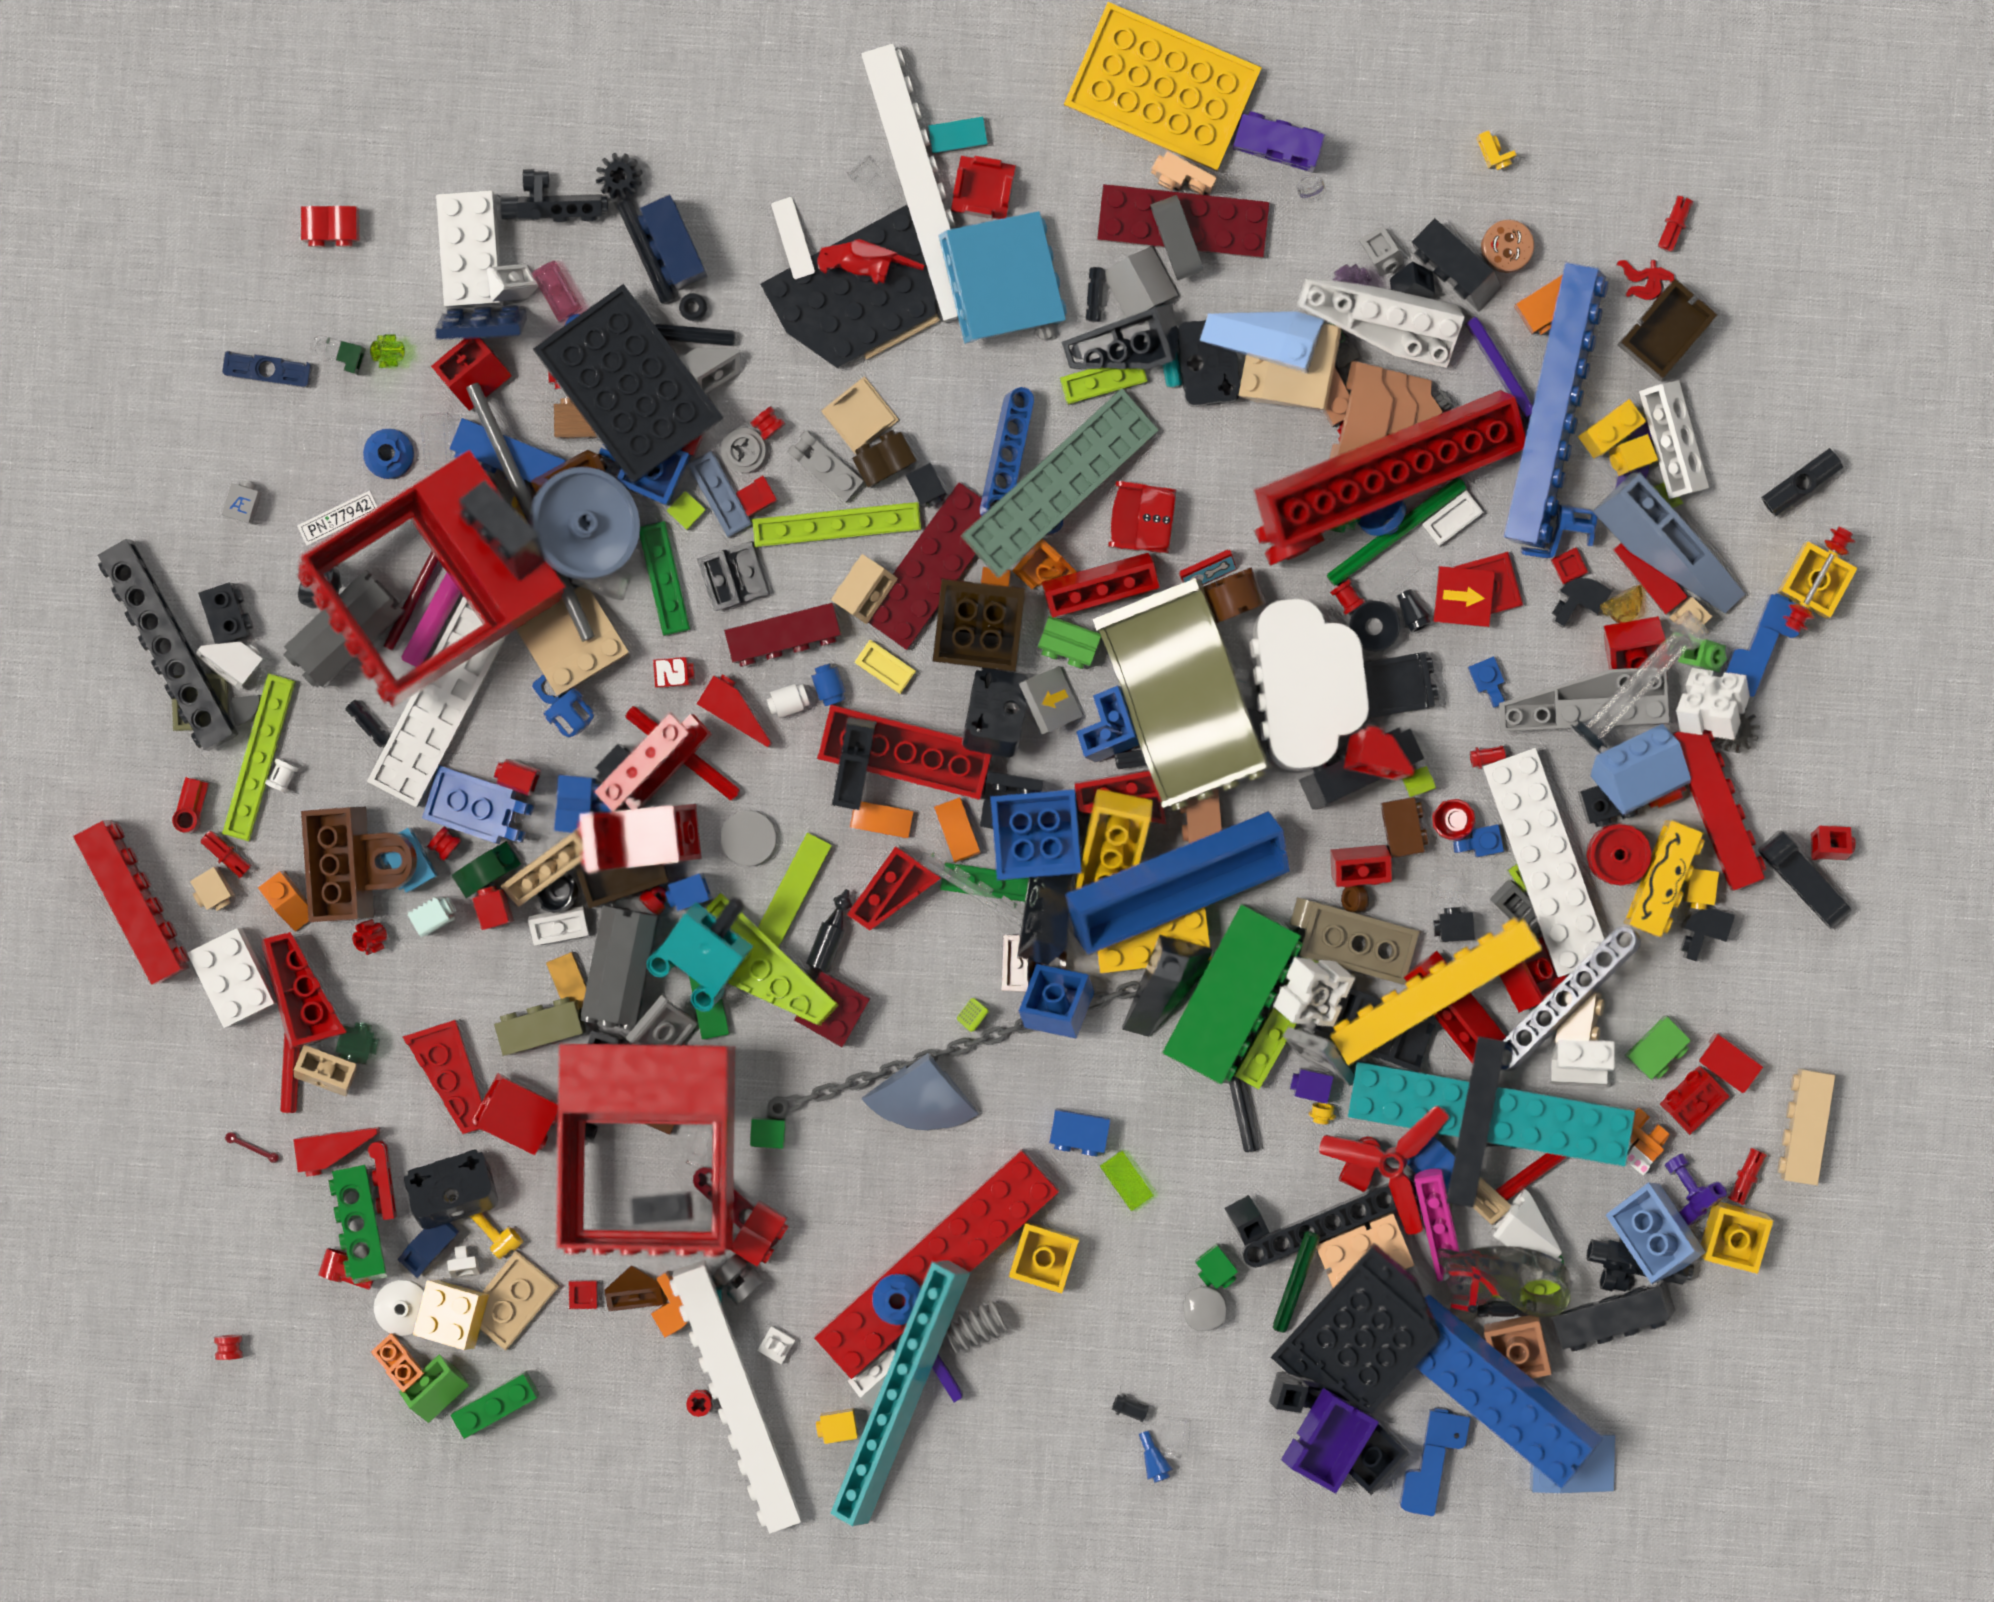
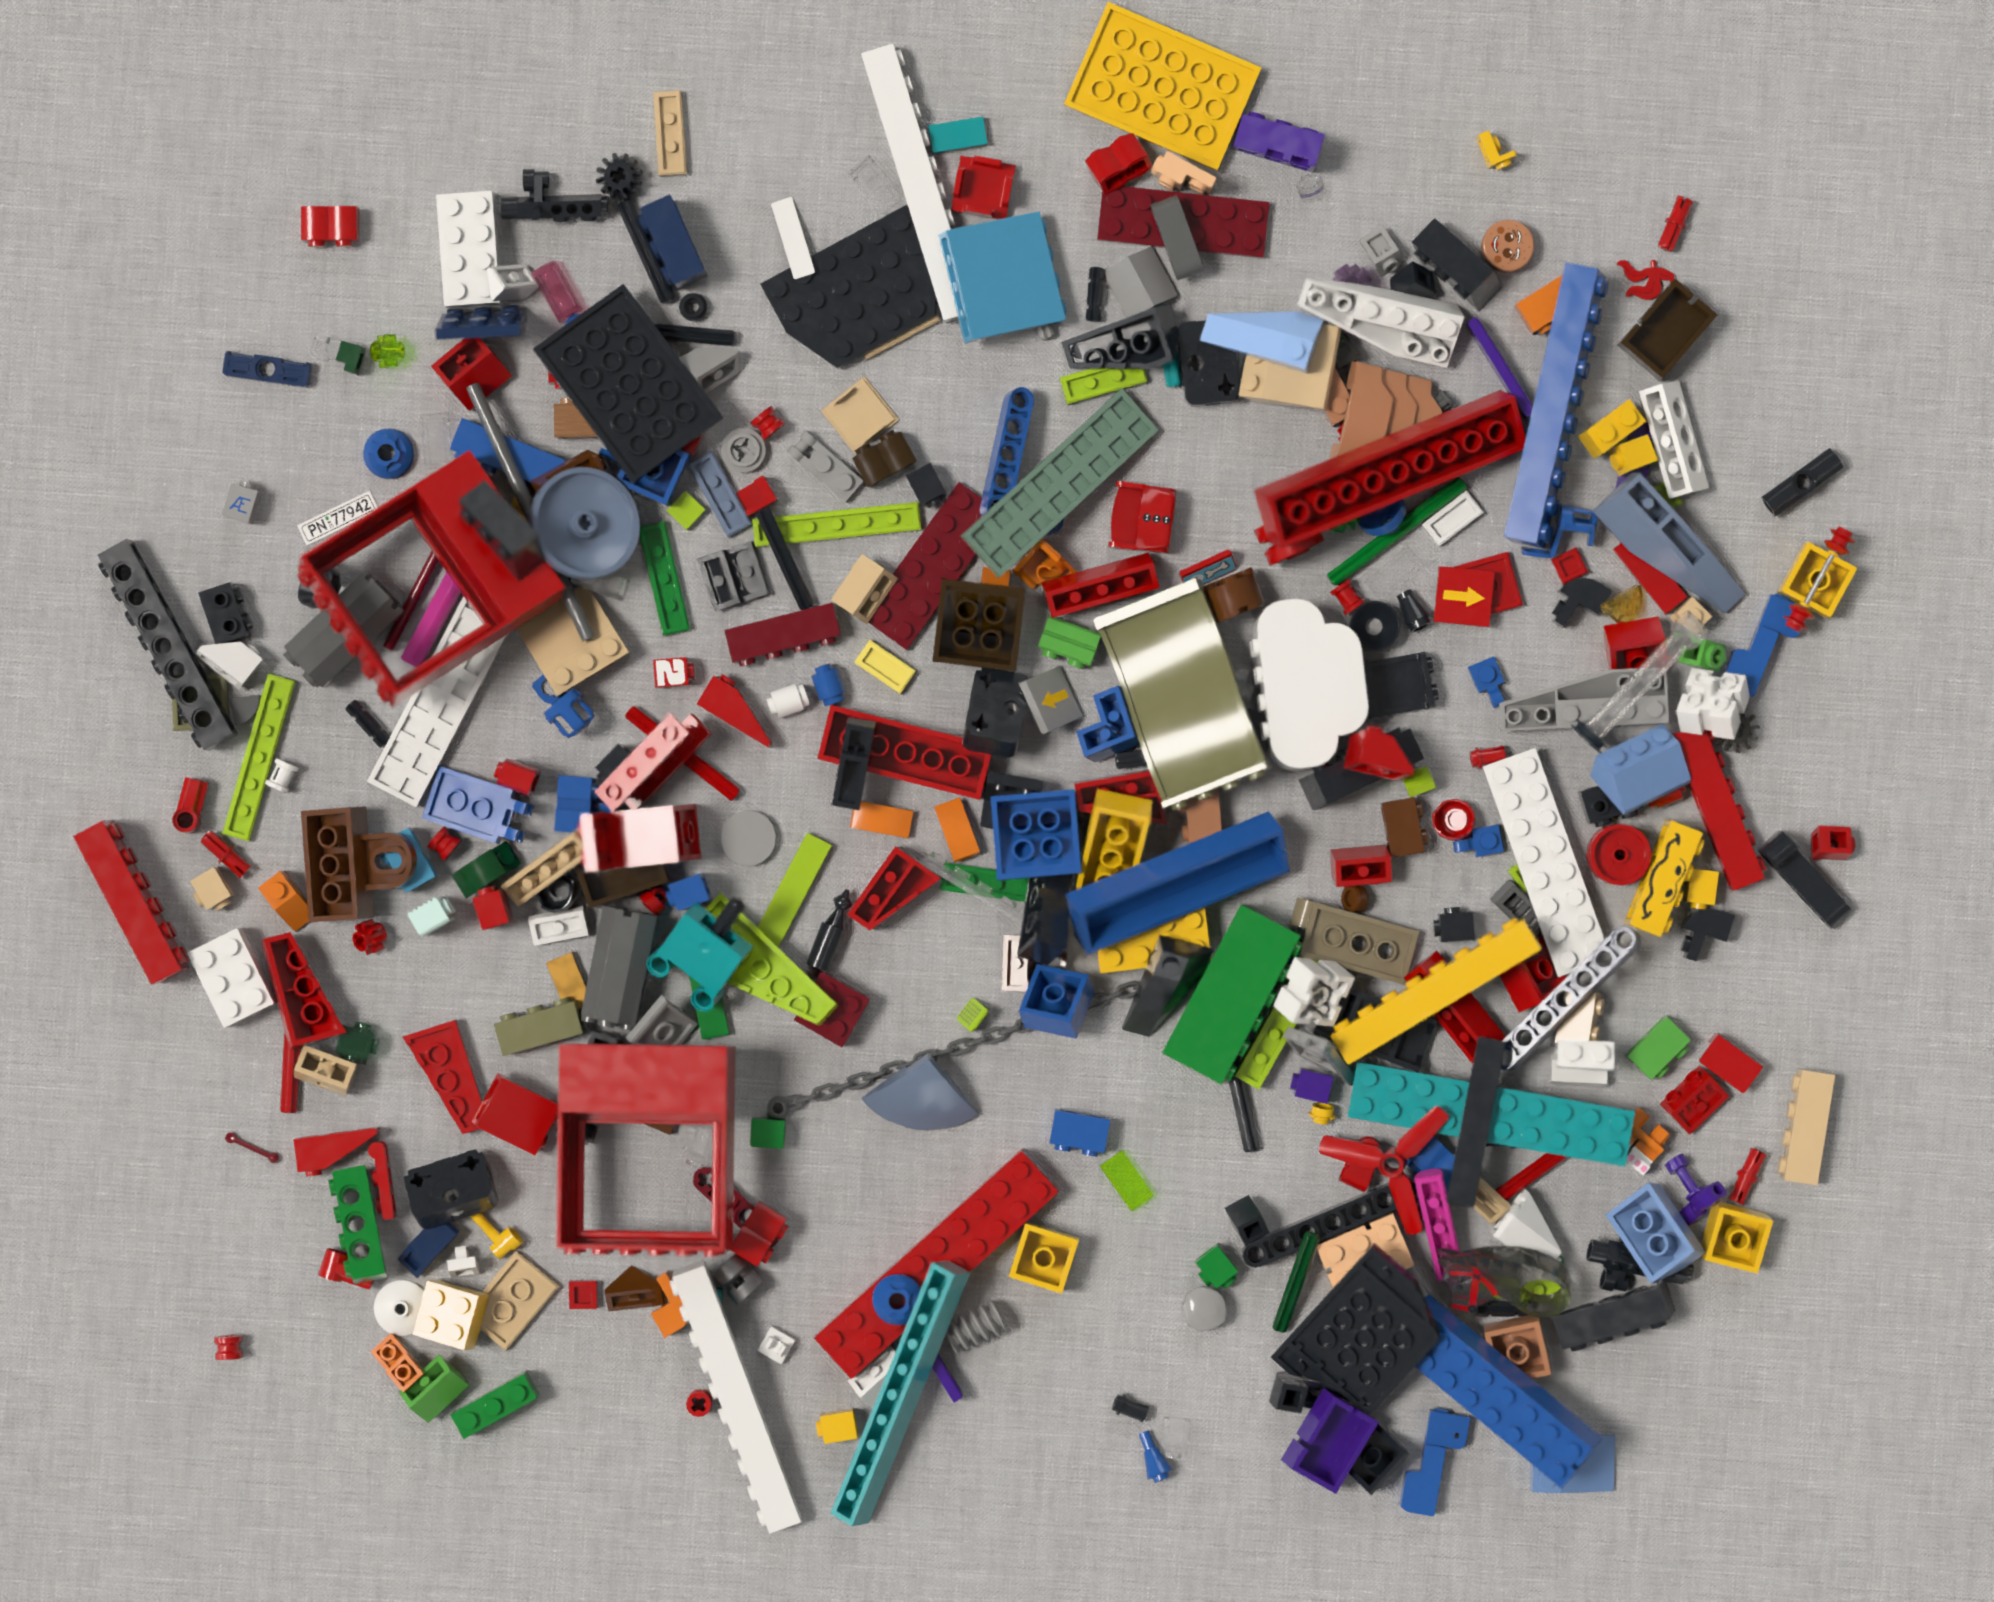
(662, 1208): black brick -> none
(670, 133): none -> tan tile
(784, 558): none -> black axle
(862, 259): red animal -> none
(1118, 163): none -> red brick

